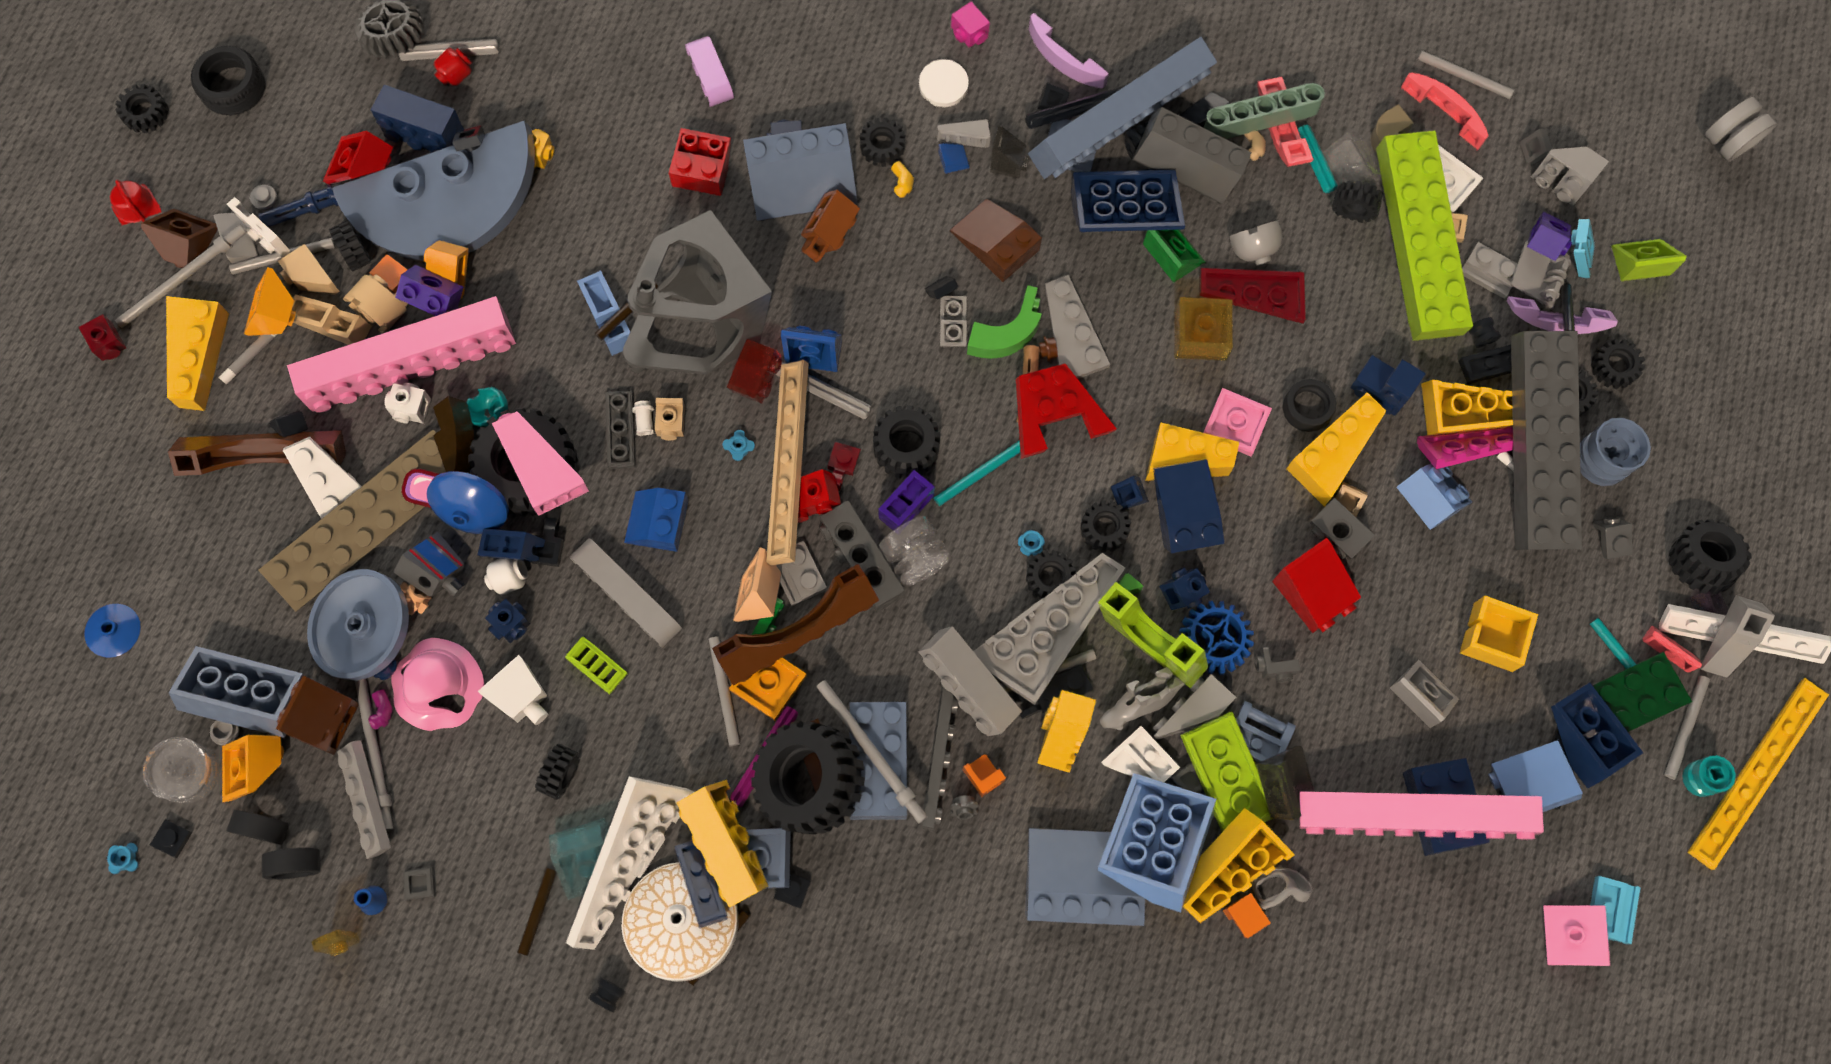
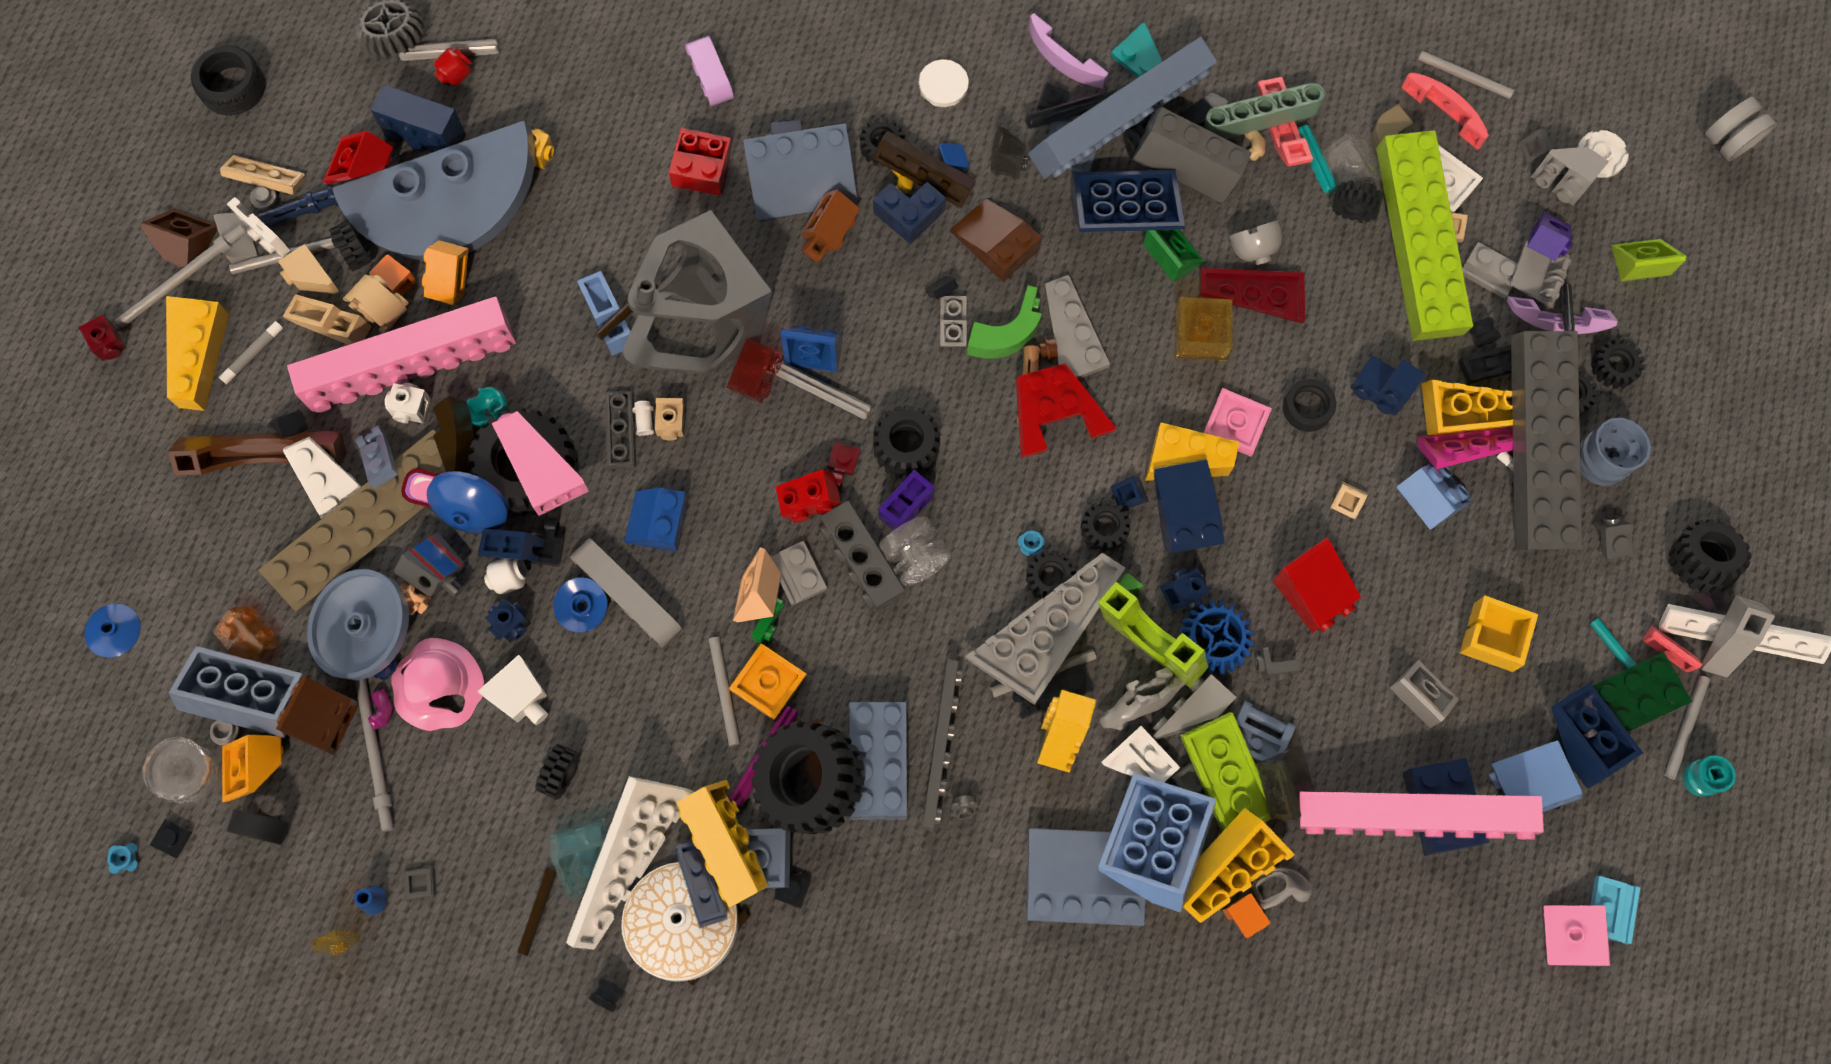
(133, 99): black tyre -> none
(133, 202): red piece -> none
(245, 633): none -> clear orange bracket
(262, 174): none -> tan tile
(270, 307): light orange slope -> none
(290, 863): black tyre -> none
(363, 799): light grey plate -> none
(377, 456): none -> sand blue plate
(428, 291): dark purple brick -> none
(469, 139): black plate -> none
(569, 598): none -> blue dish
(578, 649): lime slope -> none
(738, 452): dark azure plate -> none
(747, 654): reddish brown arch -> none
(787, 463): tan tile -> none
(904, 795): light grey bar -> none
(907, 215): none -> dark blue brick
(923, 168): none -> dark brown slope
(967, 133): light grey slope -> none
(969, 681): light grey brick -> none
(970, 25): dark pink brick -> none
(977, 474): teal bar -> none
(983, 775): orange panel -> none
(1137, 52): none -> teal wing
(1333, 452): yellow wedge -> none
(1337, 514): dark grey brick -> none
(1584, 247): medium azure plate -> none
(1612, 150): none -> white tile
(1758, 774): yellow tile -> none

